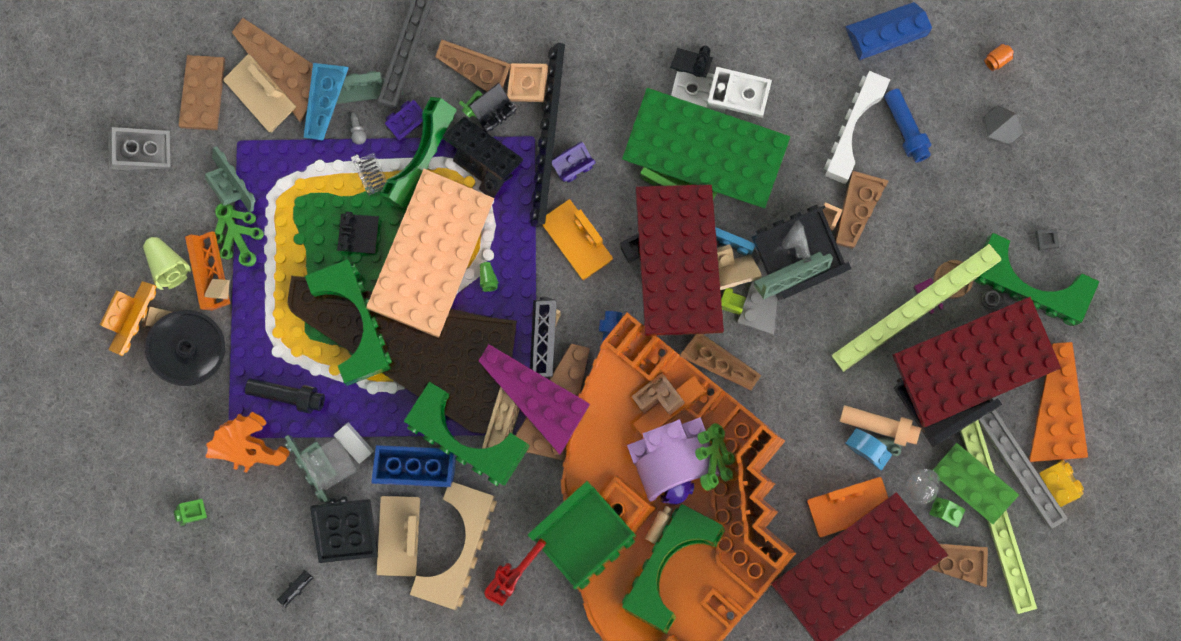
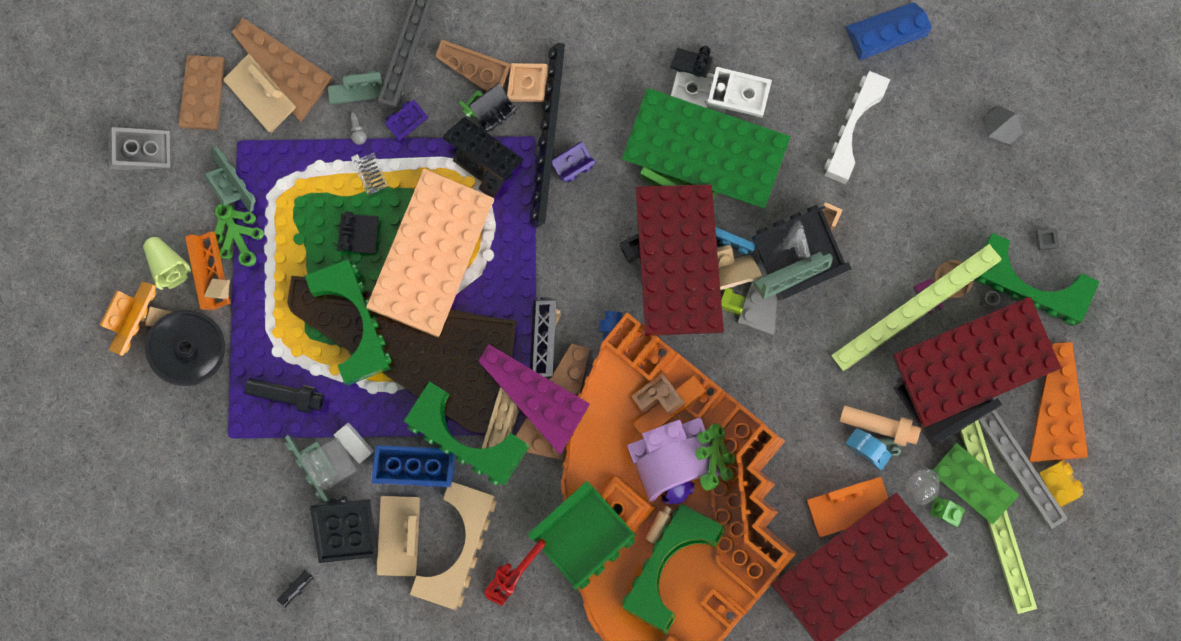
(190, 512): bright green bracket -> none
(235, 444): orange animal -> none
(323, 95): dark azure wing -> none
(436, 119): green arch -> none
(488, 279): bright green cone -> none
(577, 239): light orange bracket -> none
(719, 361): medium nougat wing -> none
(858, 205): medium nougat wing -> none
(915, 142): blue piece -> none
(965, 563): medium nougat wing -> none
(999, 57): orange brick -> none

